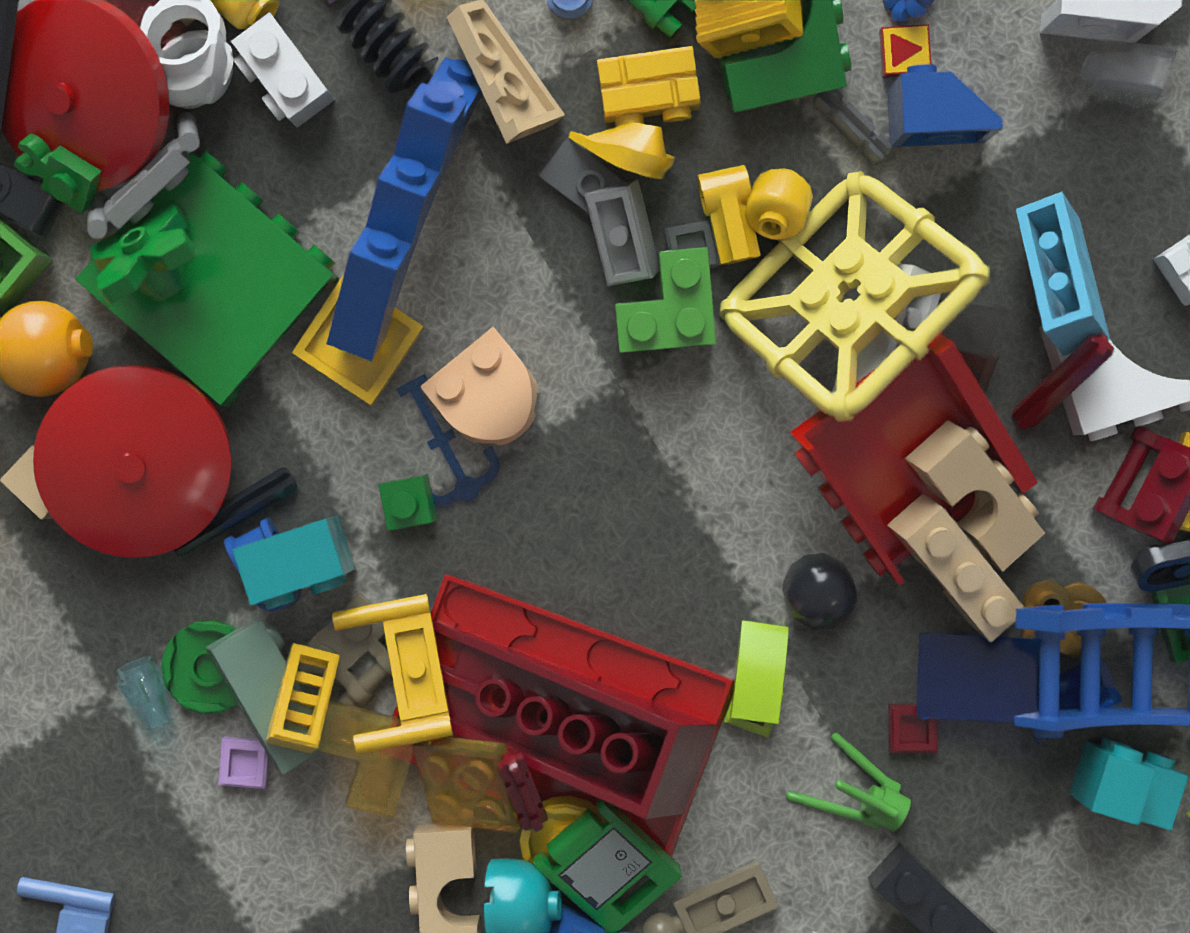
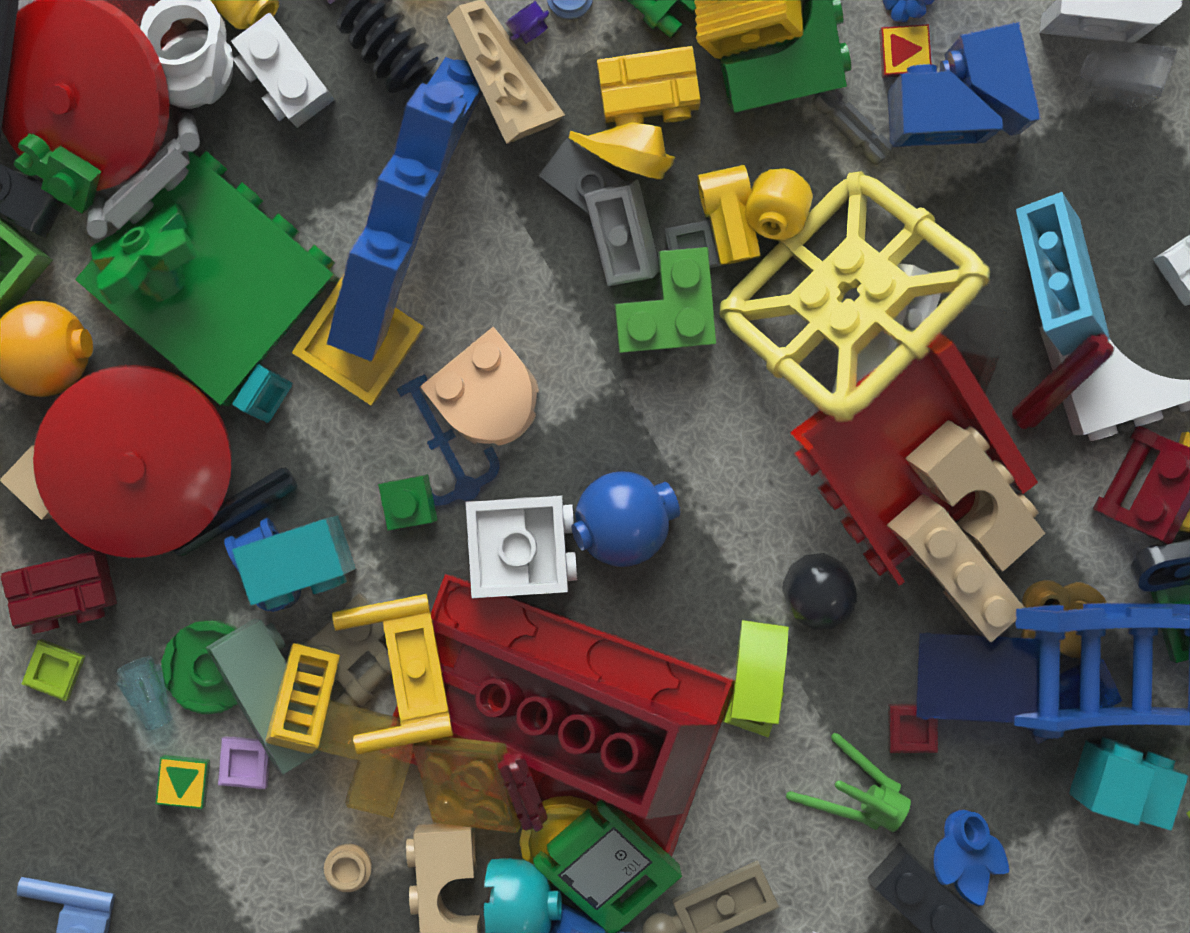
(53, 670): none -> lime tile
(59, 589): none -> dark red brick
(182, 781): none -> tile
(262, 393): none -> teal tile
(347, 868): none -> tan plate
(519, 546): none -> white plate
(528, 23): none -> dark purple plate
(624, 518): none -> blue brick
(969, 856): none -> blue plate
(998, 72): none -> blue slope

